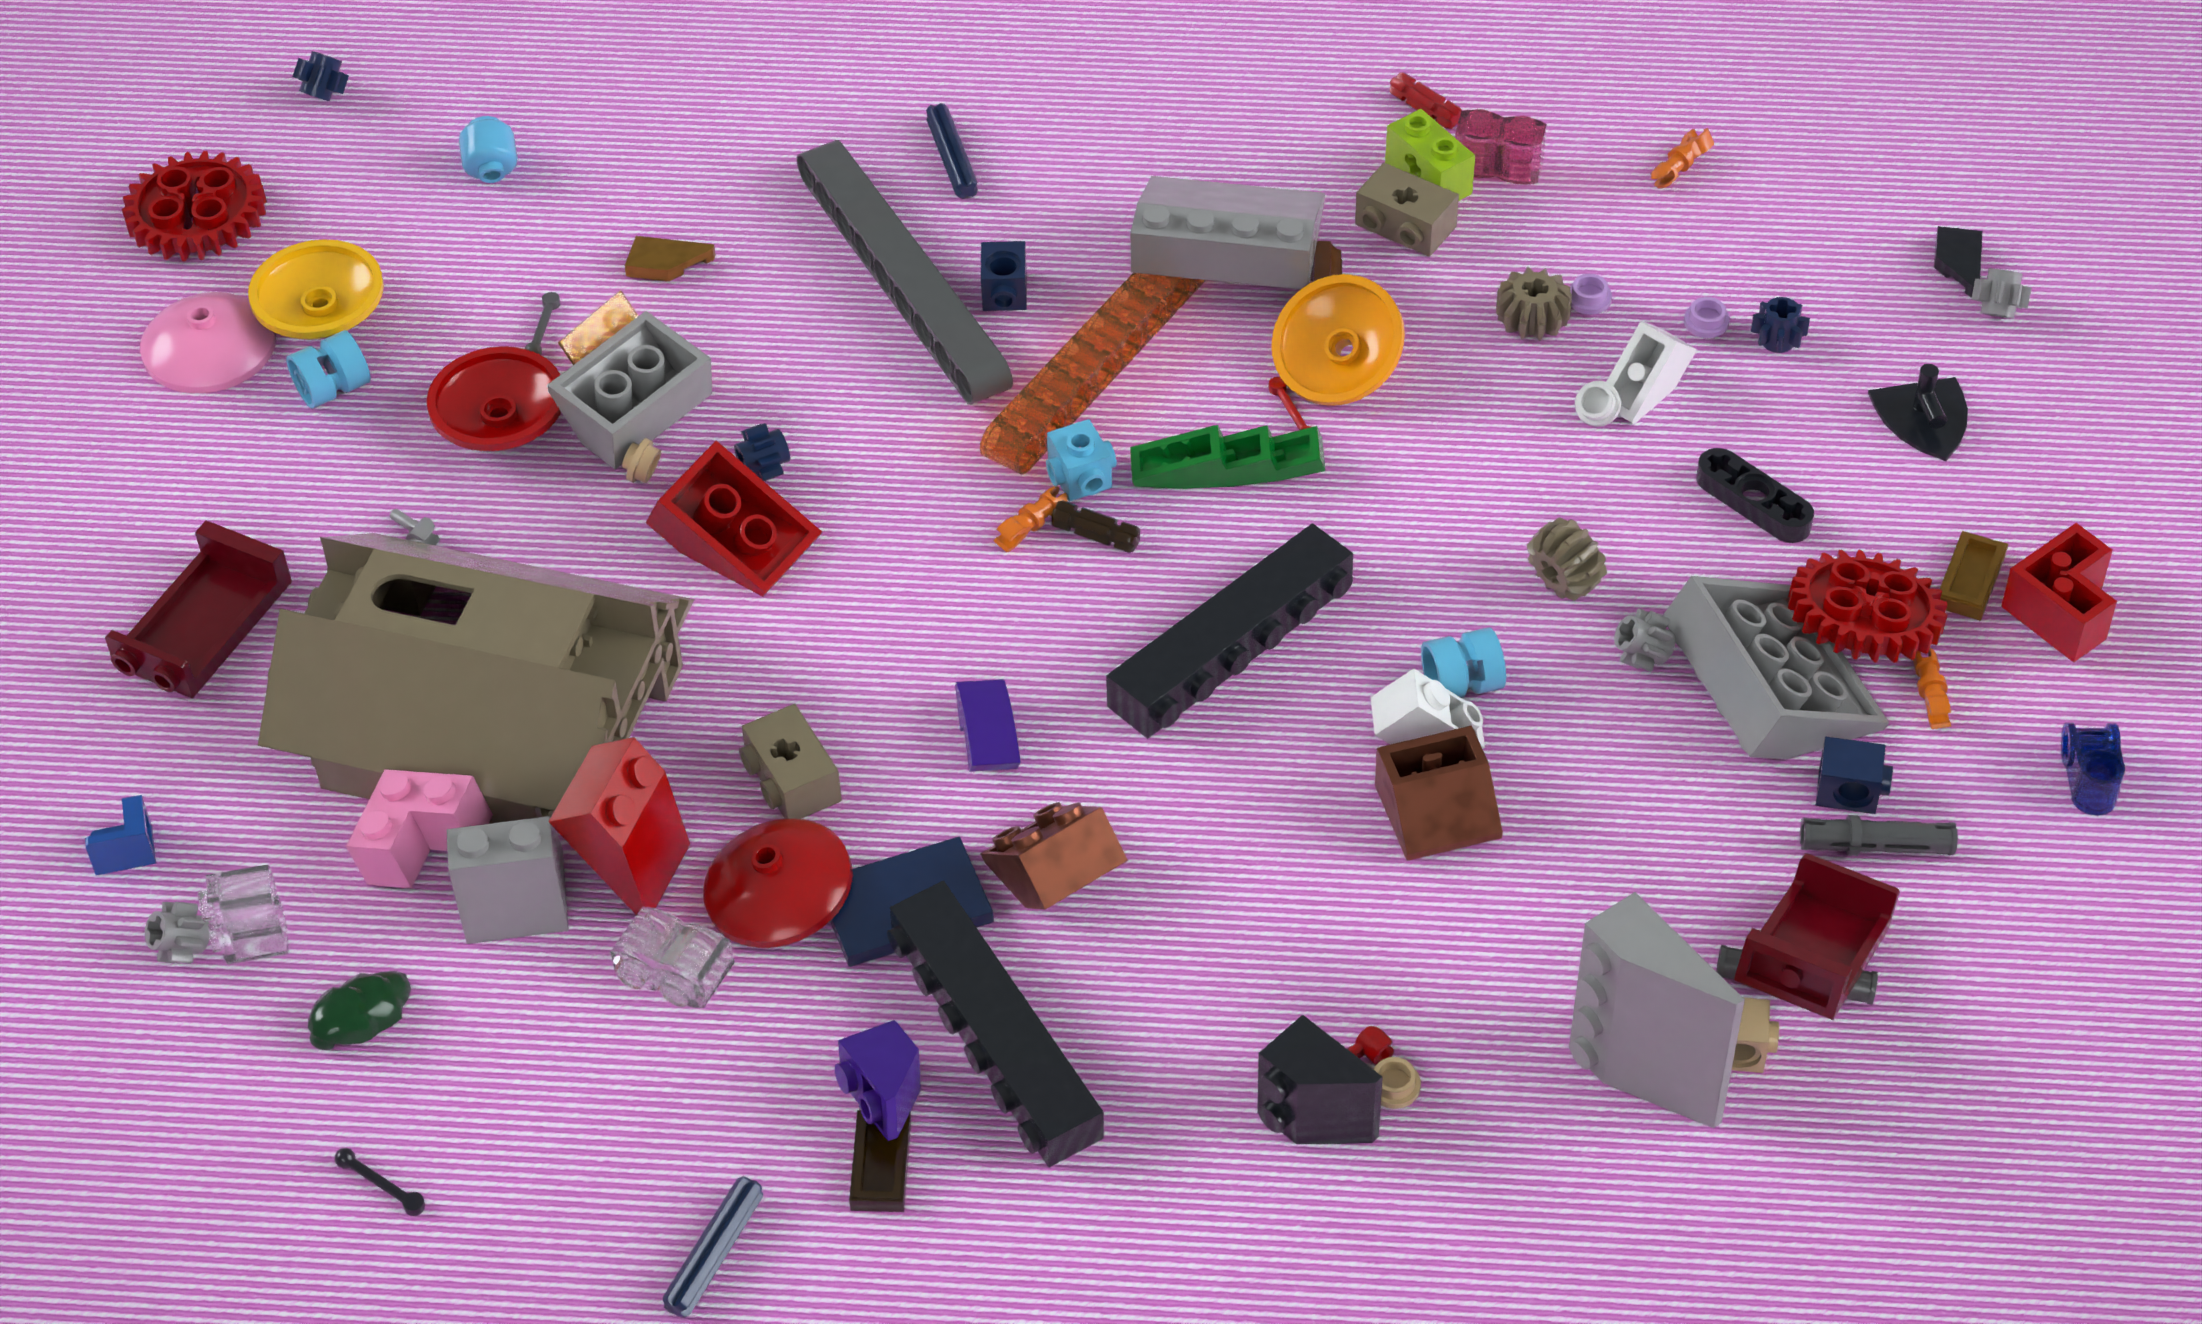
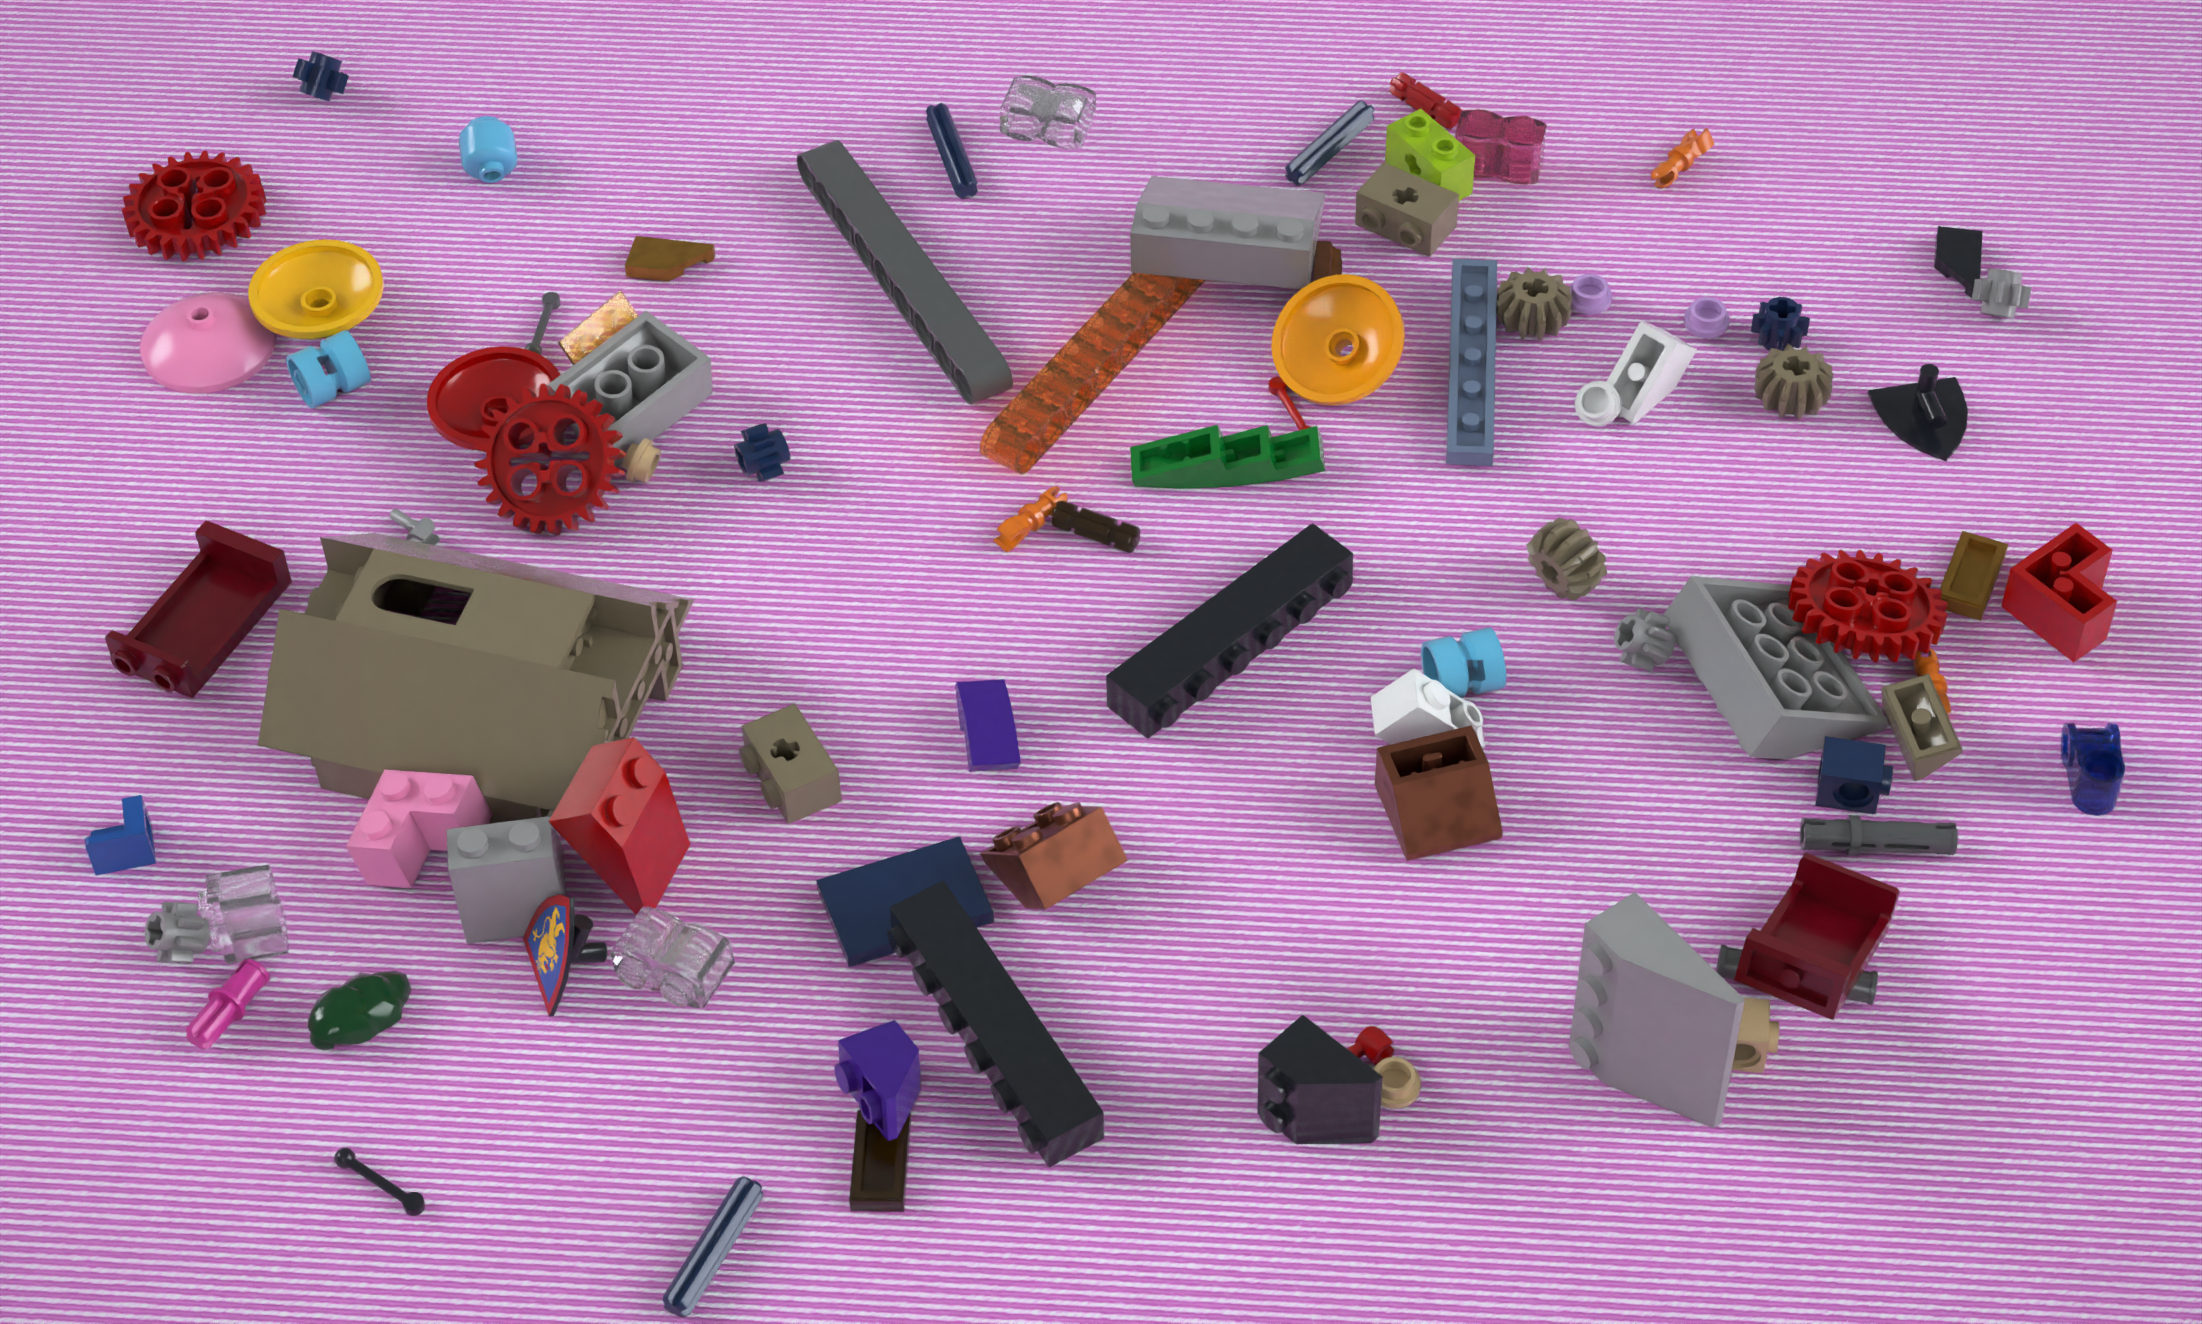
(227, 1004): none -> dark pink axle
(549, 418): none -> red gear
(554, 942): none -> shield
(732, 521): red slope -> none
(777, 883): red dish -> none
(1003, 276): dark blue brick -> none
(1048, 112): none -> clear brick
(1077, 469): medium azure brick -> none
(1329, 143): none -> axle
(1472, 363): none -> sand blue plate
(1787, 522): black beam -> none
(1793, 381): none -> dark tan gear
(1920, 725): none -> dark tan slope

